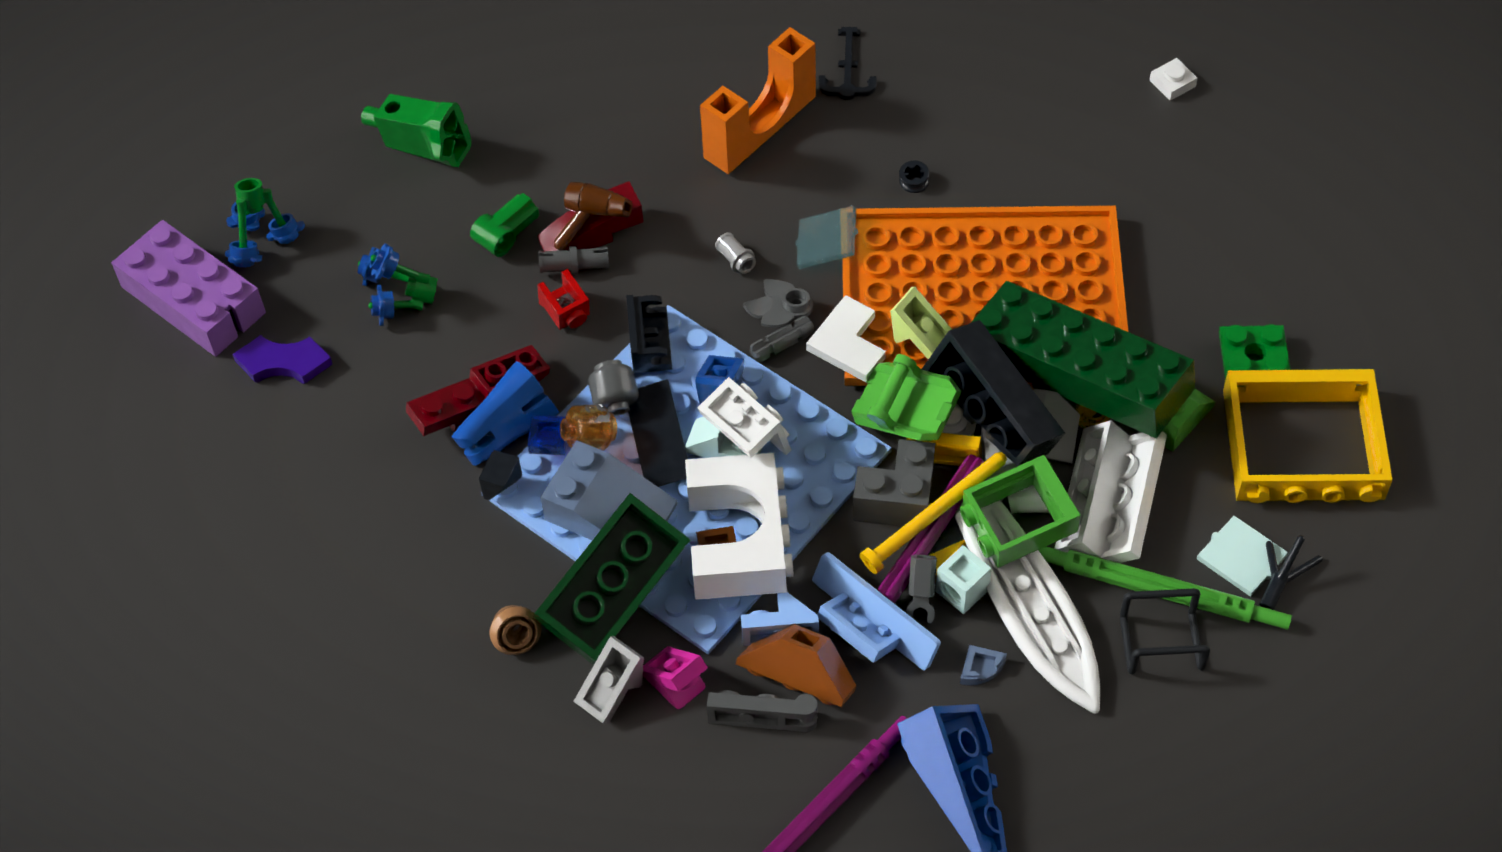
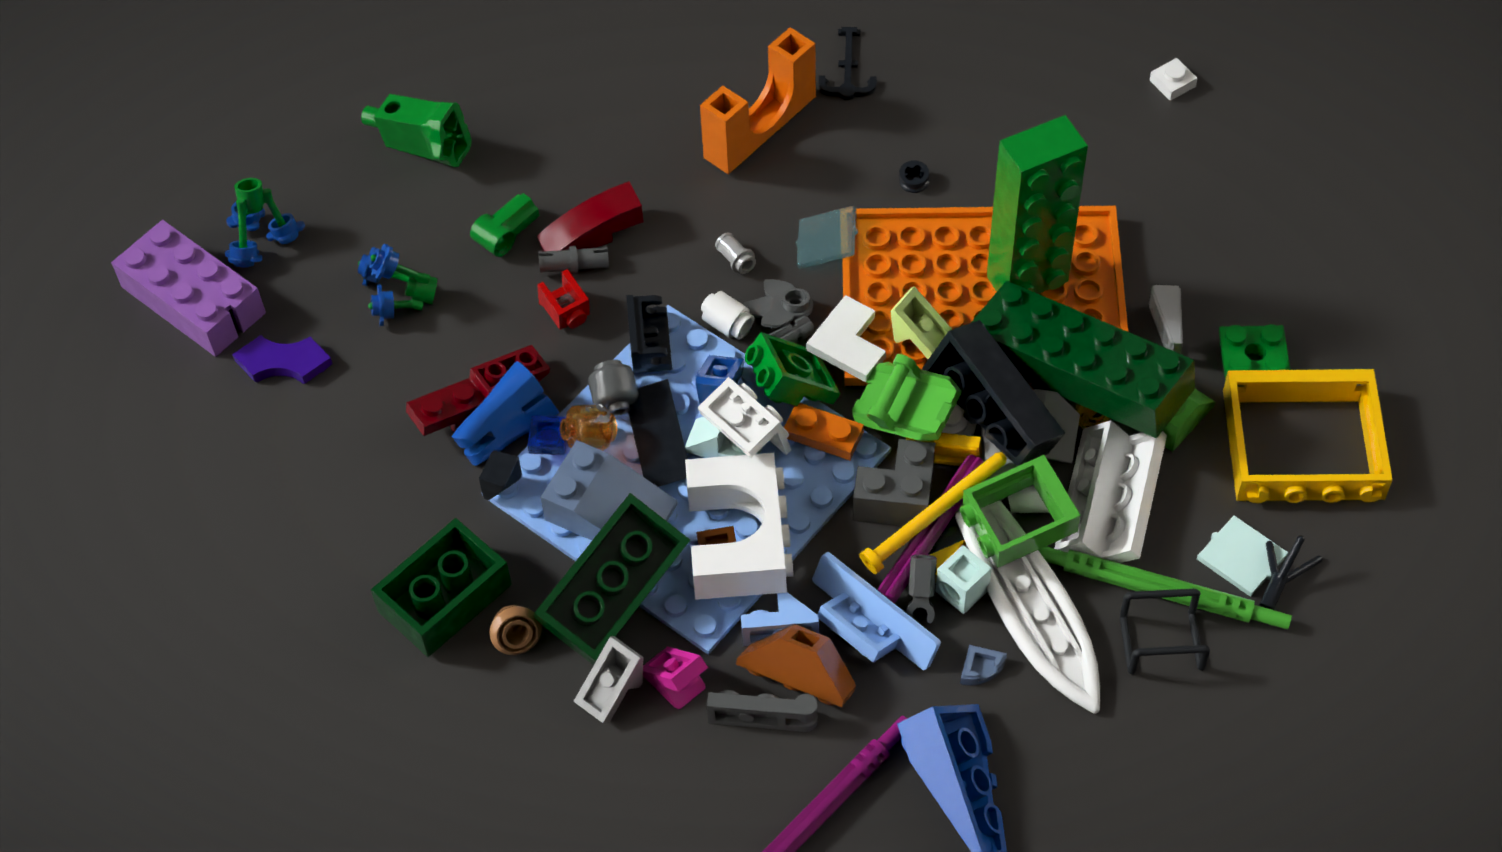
(441, 587): none -> dark green brick
(587, 201): reddish brown piece -> none
(727, 315): none -> white brick
(789, 371): none -> green plate
(824, 431): none -> orange plate
(1036, 206): none -> green brick
(1167, 315): none -> light grey slope

